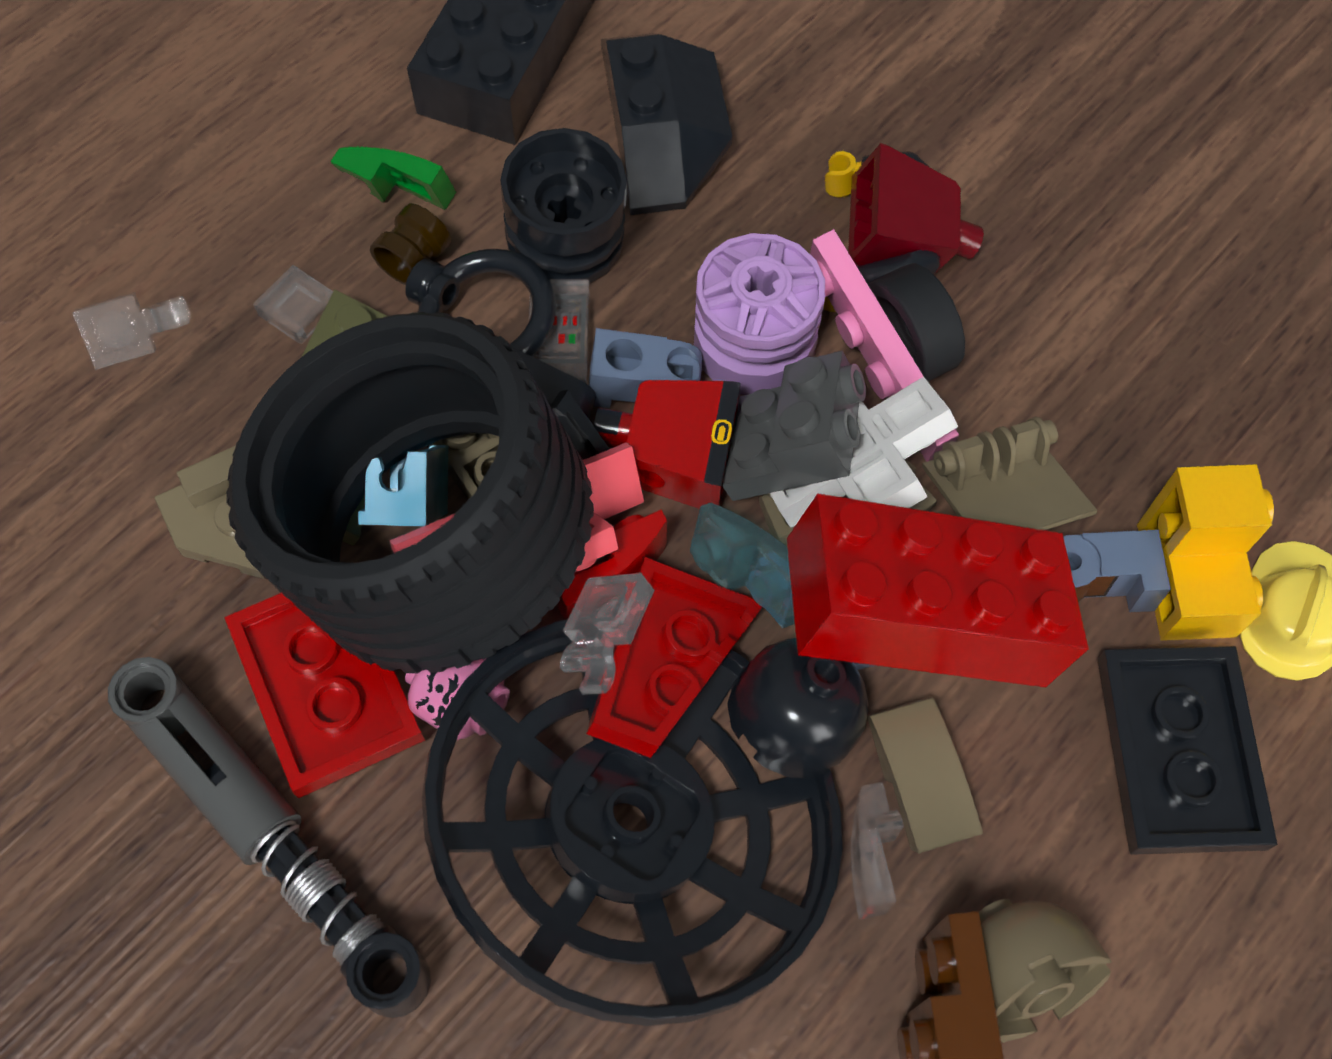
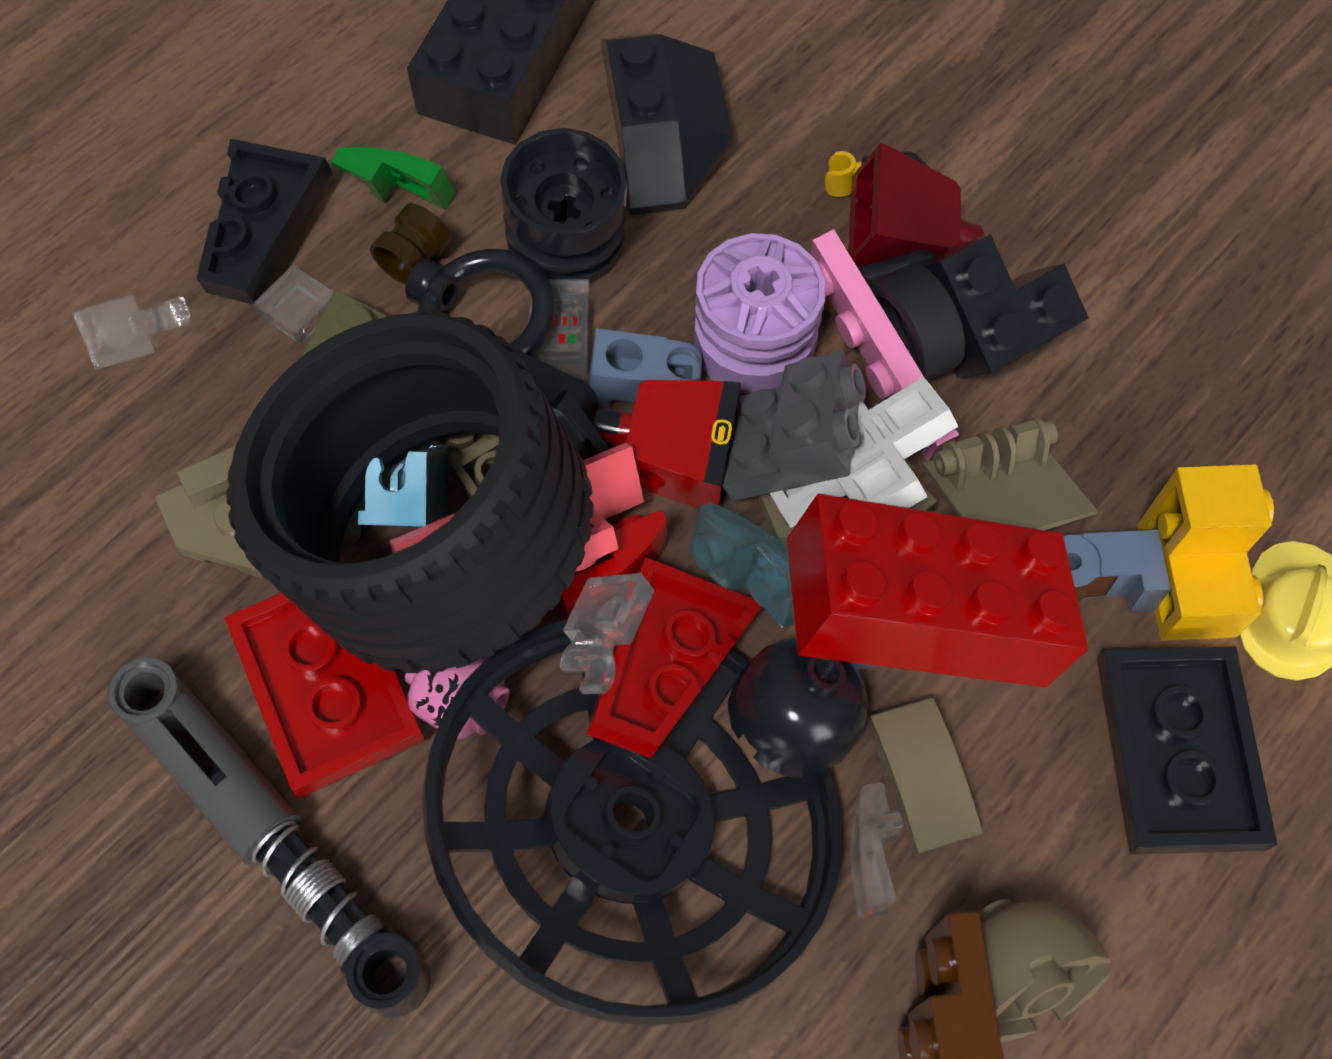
(259, 217): none -> black wing
(999, 314): none -> black brick

